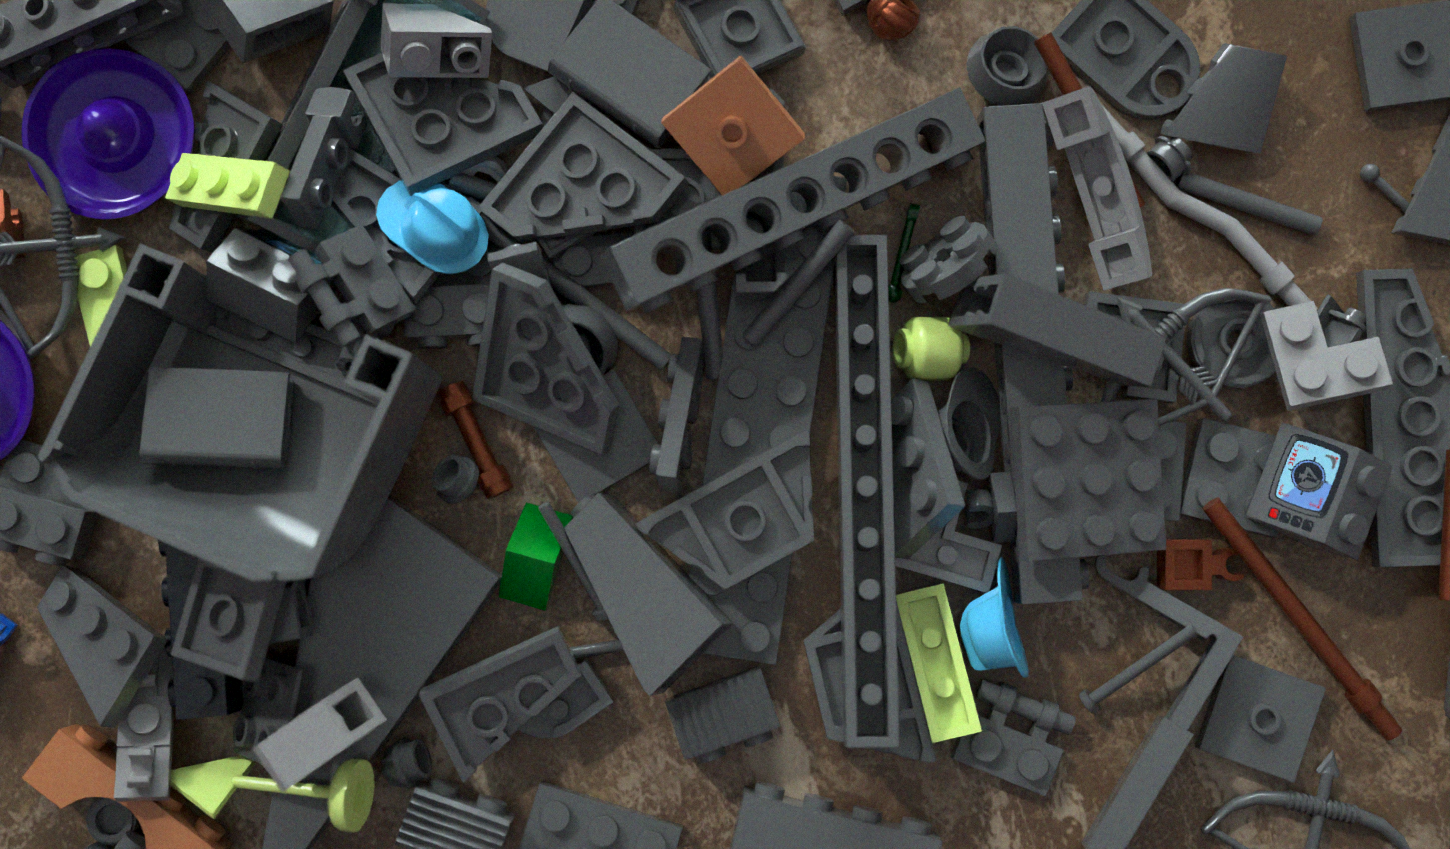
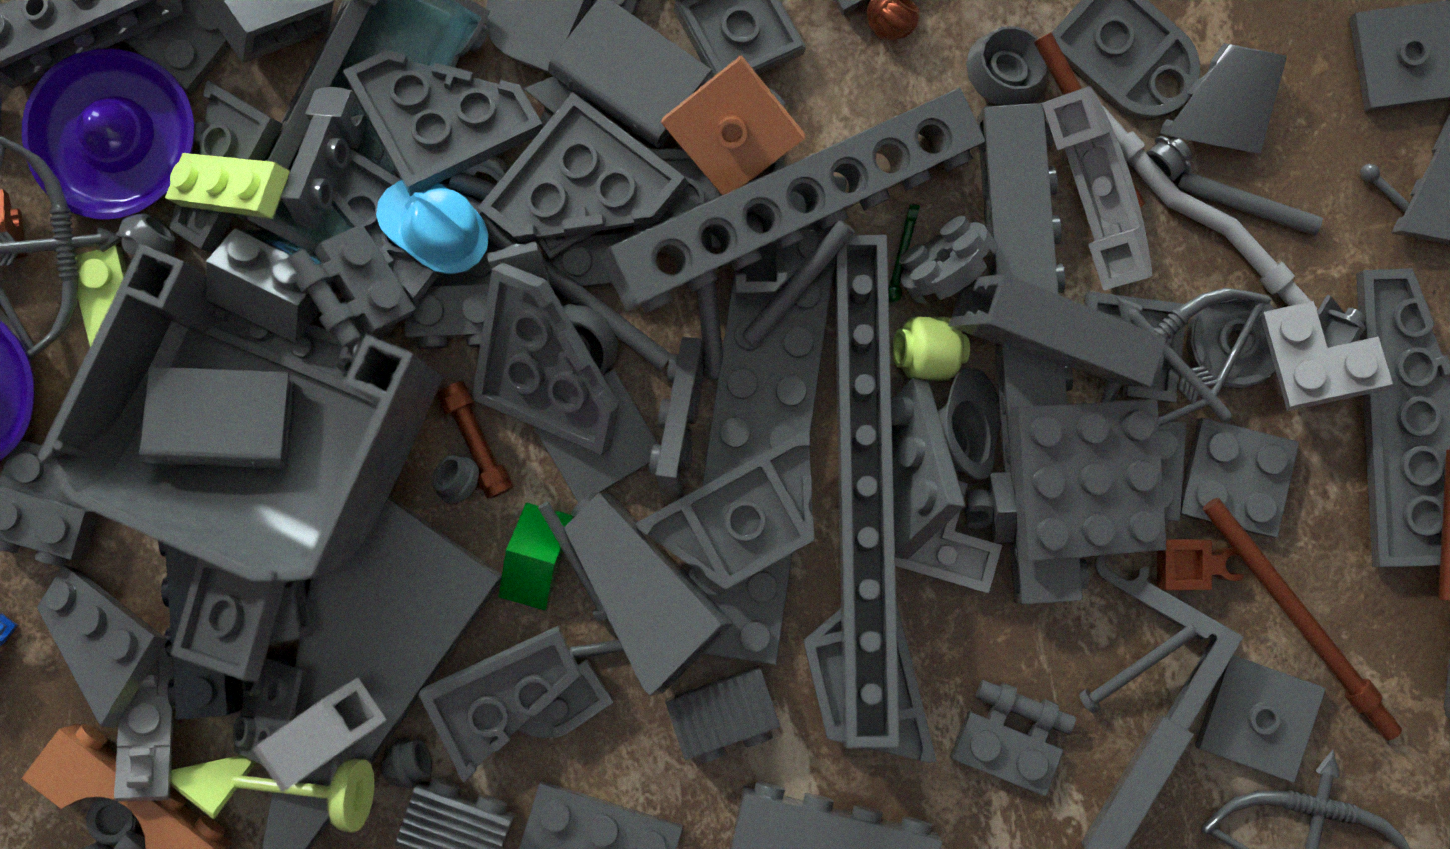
(146, 231): none -> dark grey plate
(433, 43): light grey slope -> none
(938, 663): yellowish green plate -> none
(991, 629): medium azure piece -> none
(1319, 491): dark grey slope -> none

